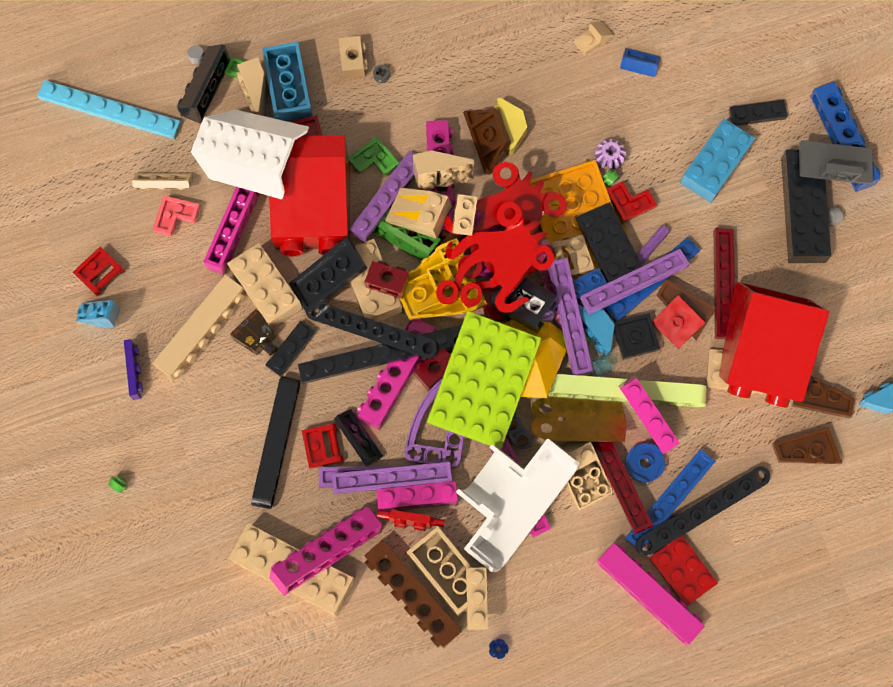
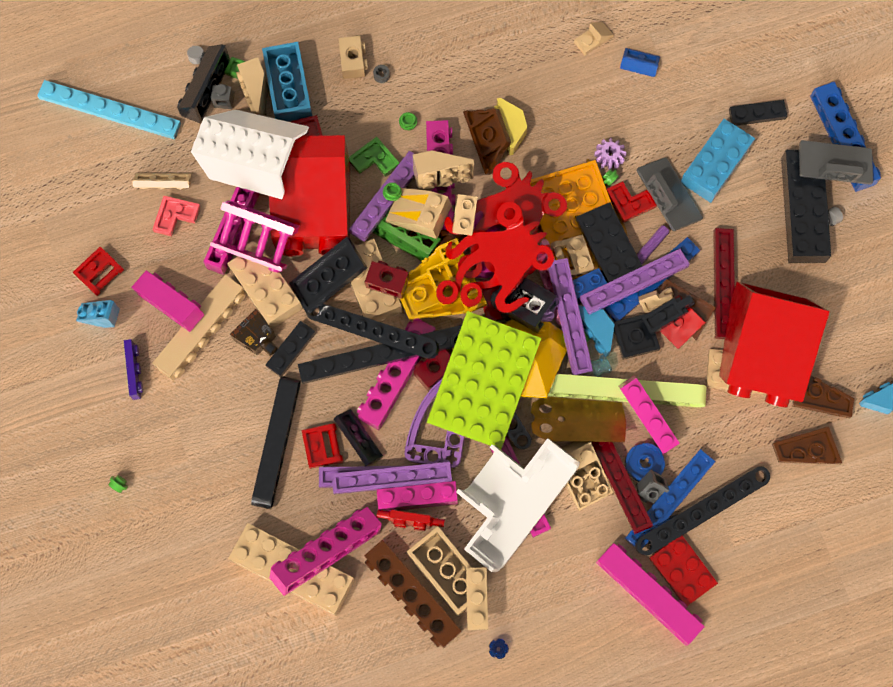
(168, 301): none -> dark pink brick
(222, 93): none -> dark grey brick
(268, 223): none -> fence
(392, 192): none -> bright green plate
(407, 121): none -> bright green plate
(651, 487): none -> dark grey brick
(654, 300): none -> tan plate
(667, 314): none -> black hinge
(669, 194): none -> dark grey bracket

